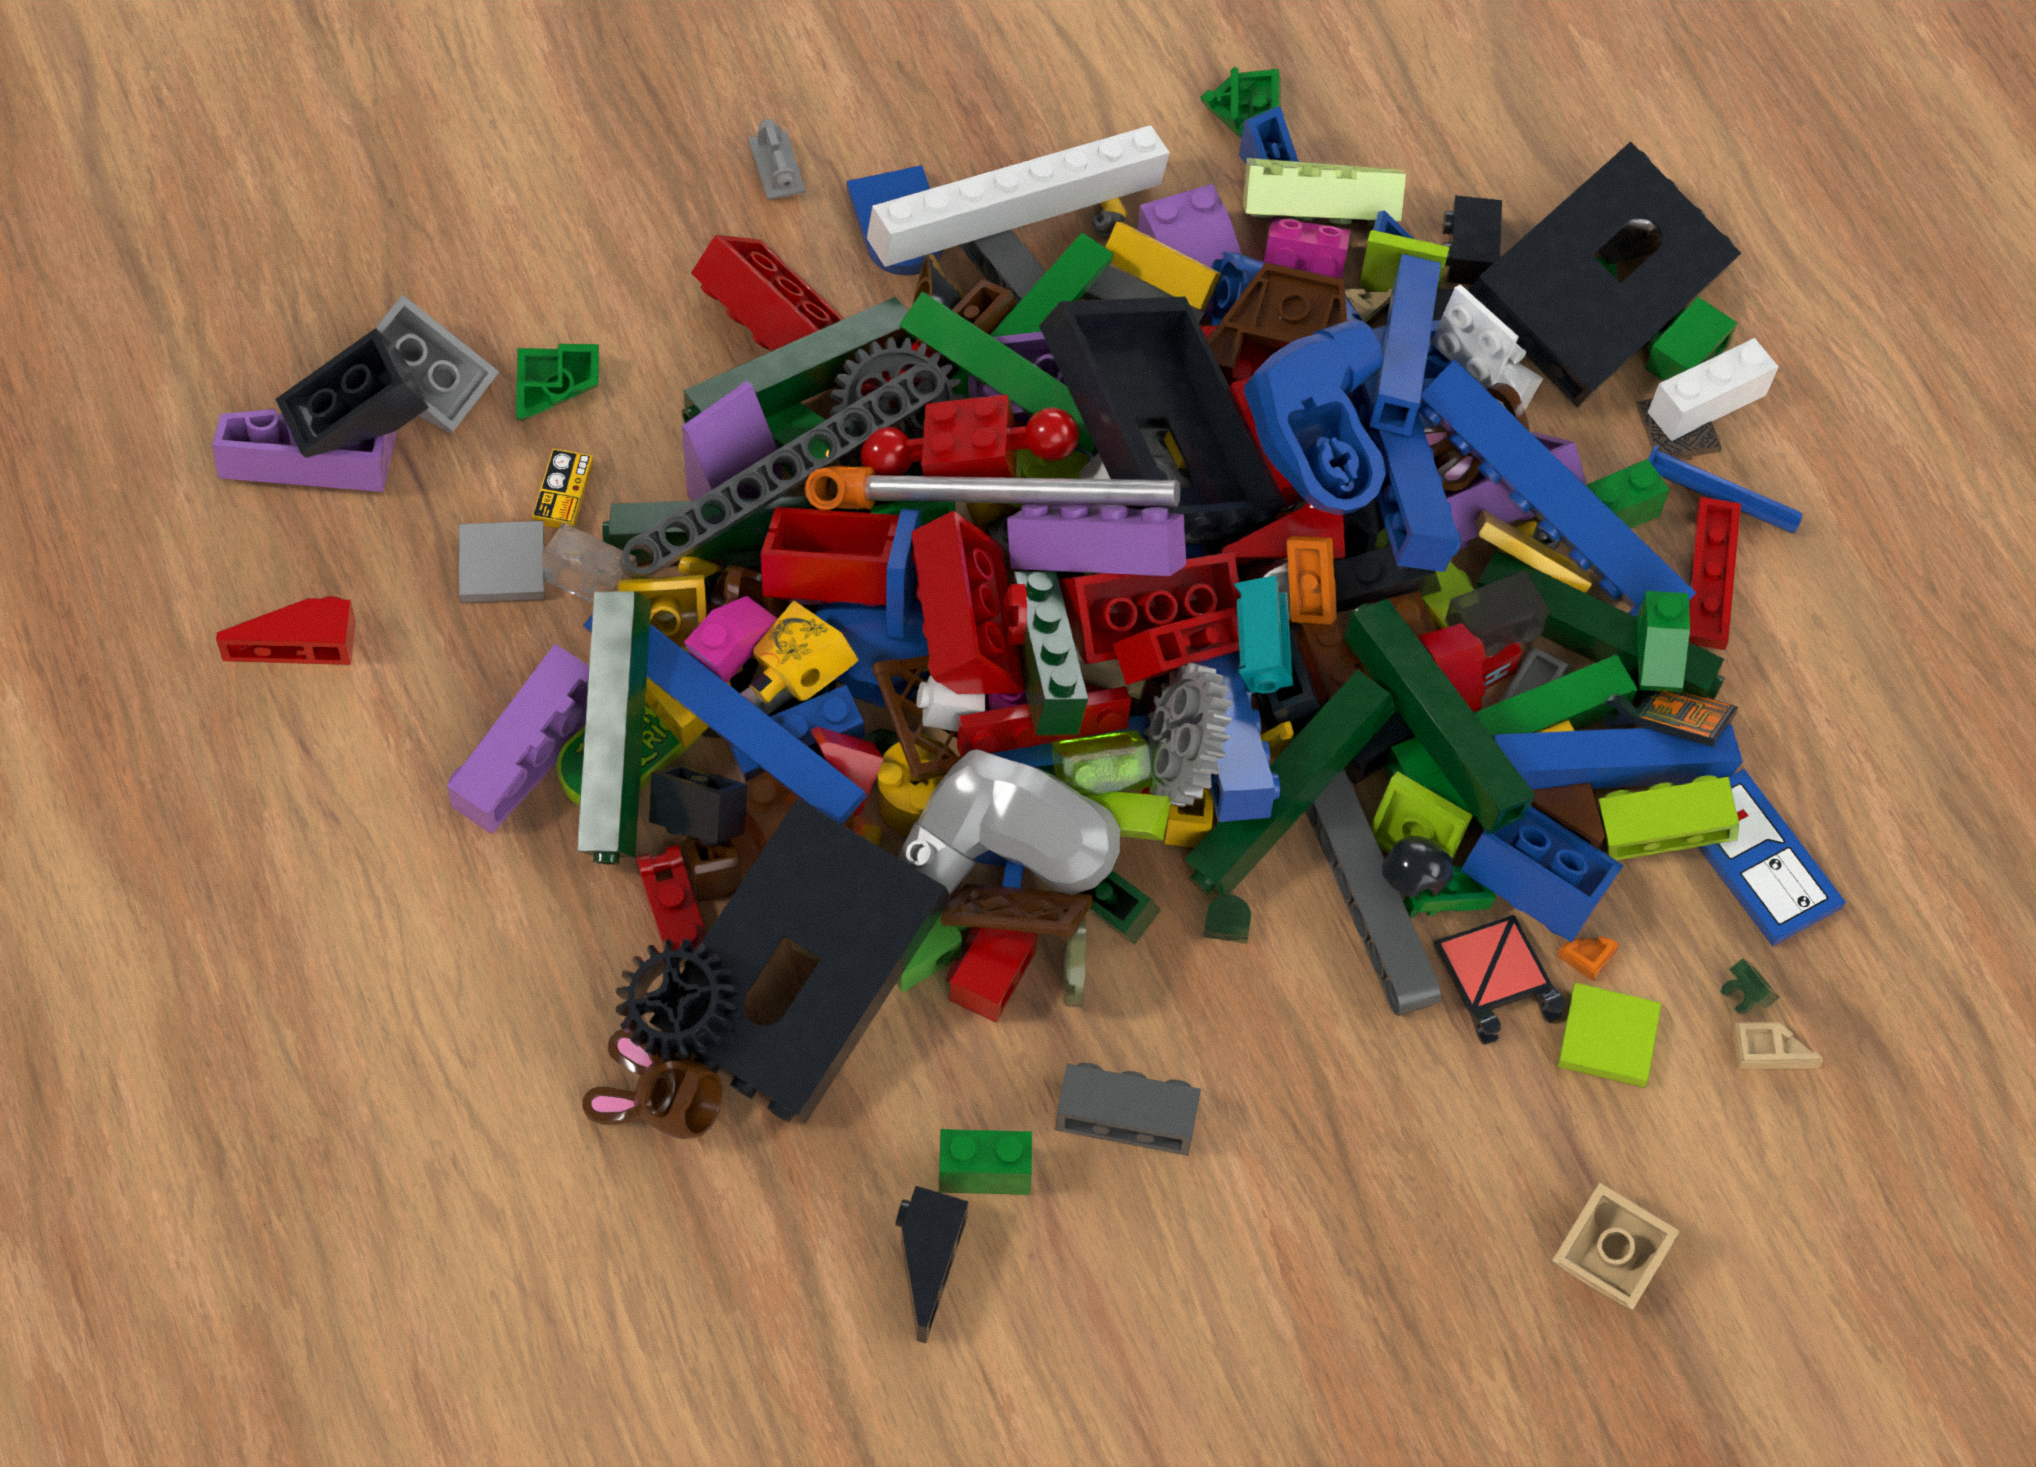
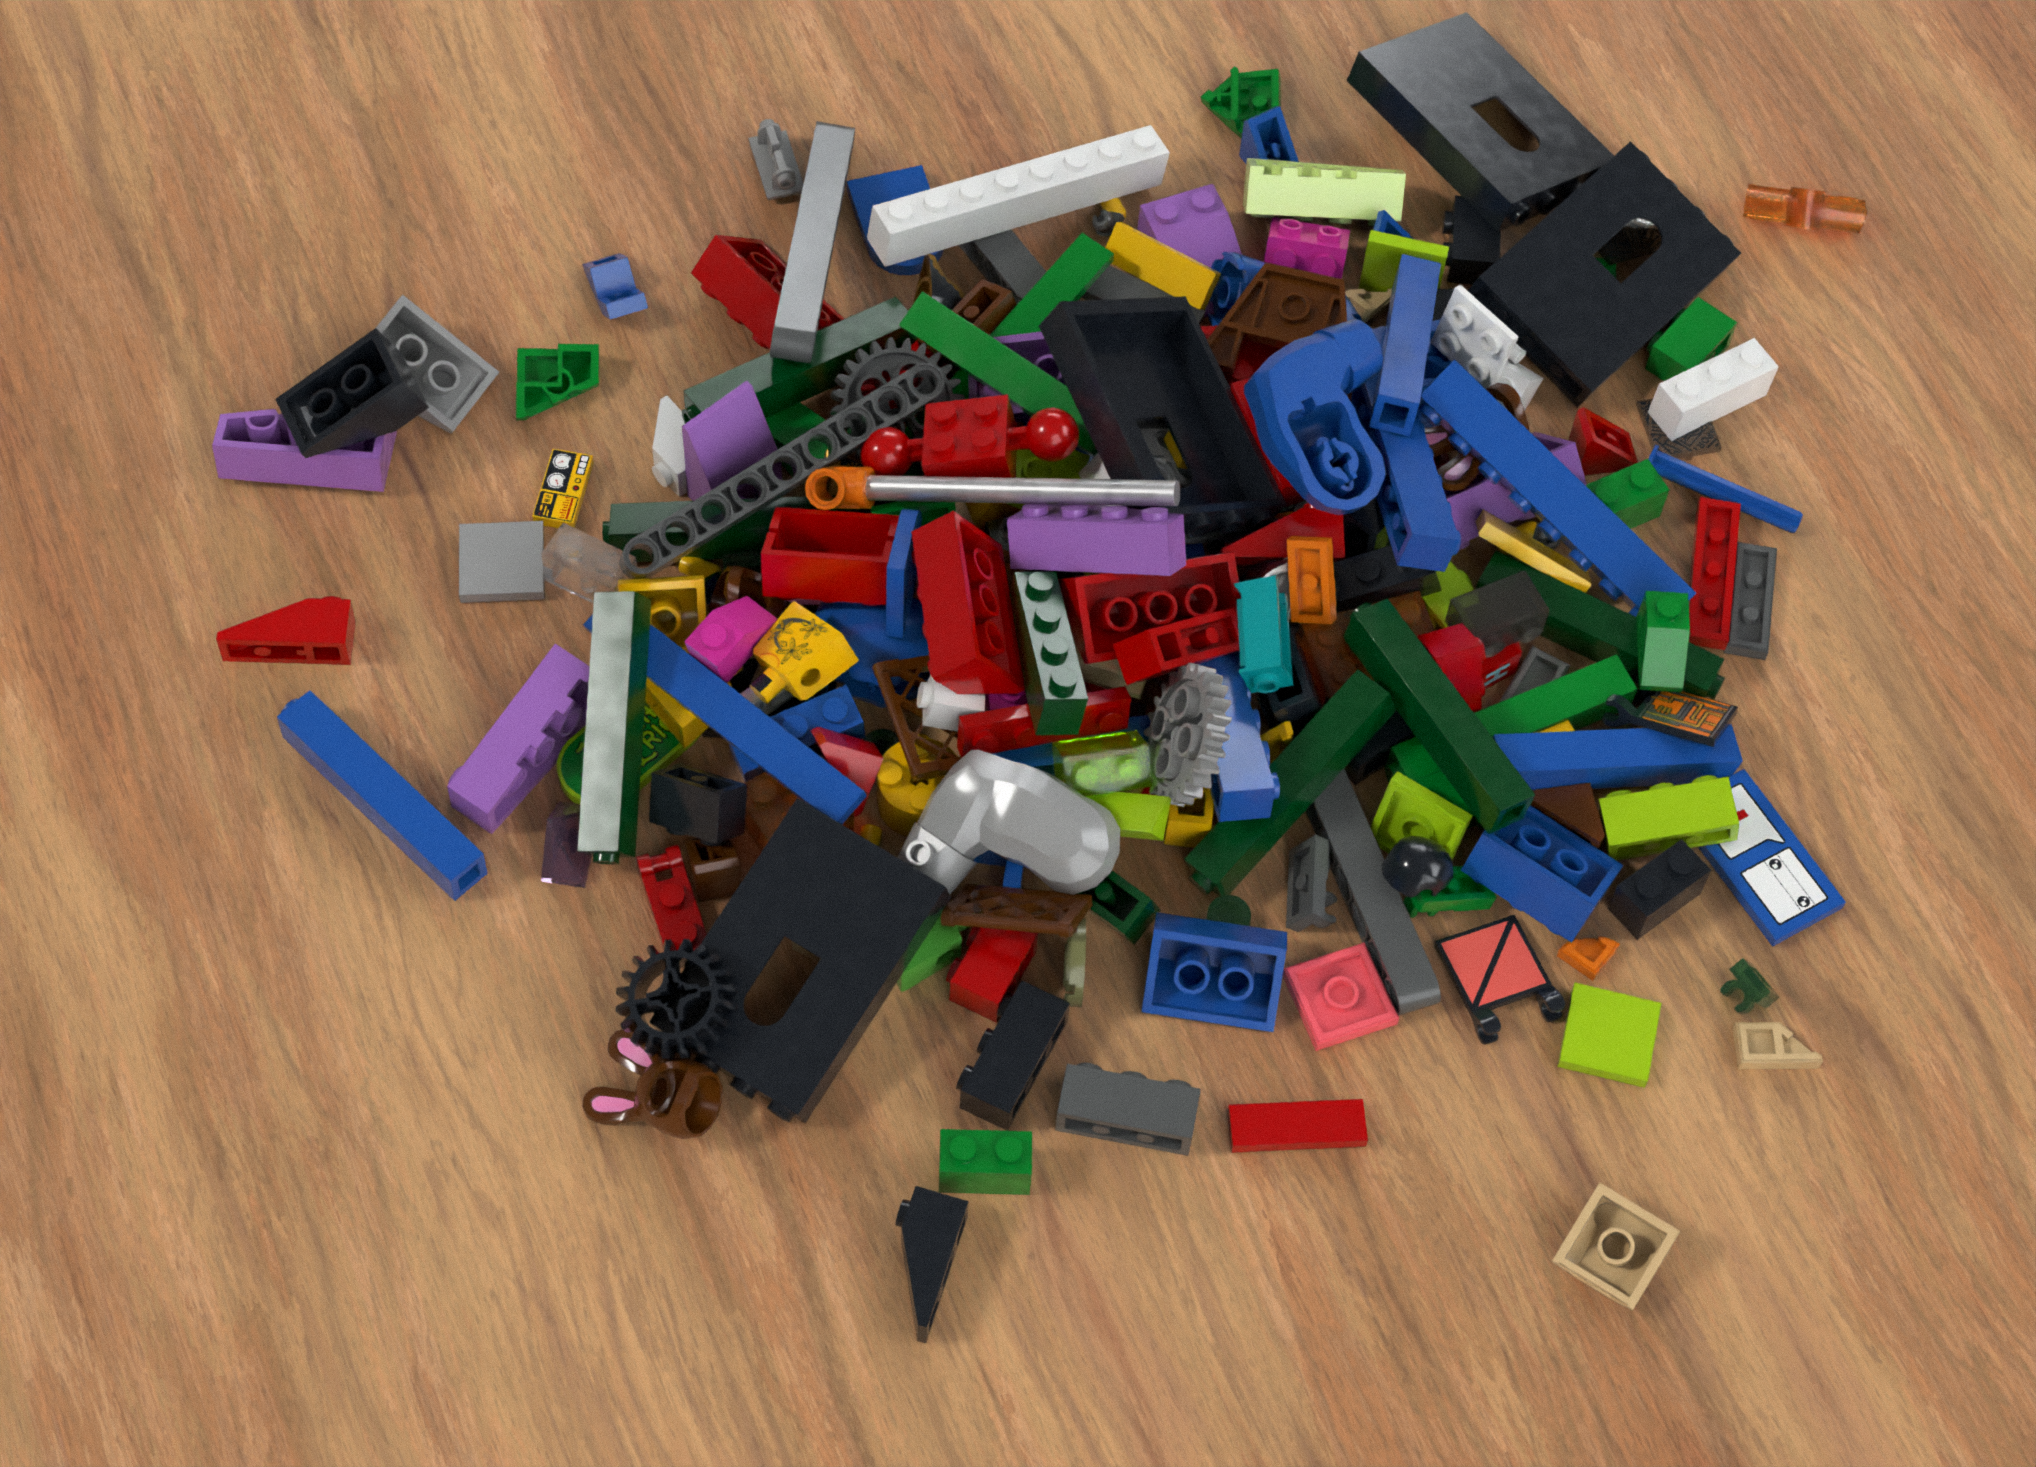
(382, 795): none -> blue brick
(561, 859): none -> slope
(614, 286): none -> slope
(668, 448): none -> white slope
(812, 243): none -> beam
(1012, 1054): none -> black brick
(1015, 628): red tile -> none
(1215, 972): none -> blue slope
(1297, 1125): none -> red tile
(1307, 885): none -> dark grey plate
(1340, 996): none -> coral tile
(1427, 94): none -> black panel
(1601, 444): none -> red slope
(1659, 889): none -> black brick
(1752, 601): none -> dark grey tile
(1805, 208): none -> clear orange piece

